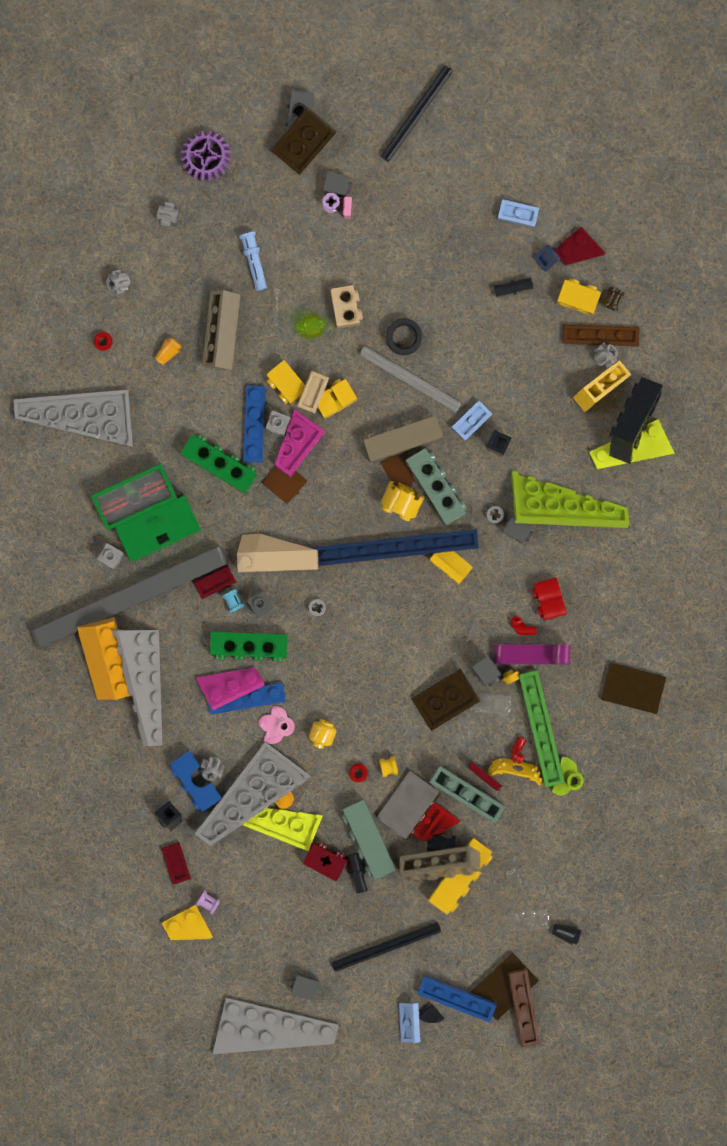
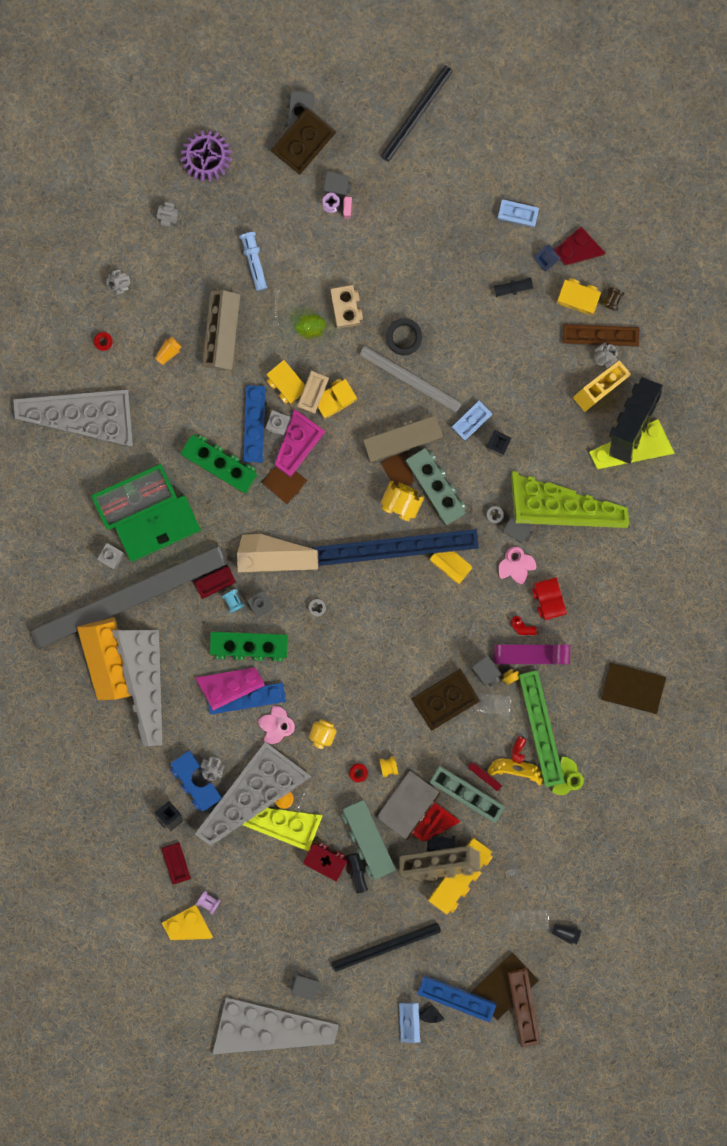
(516, 568): none -> bright pink plate

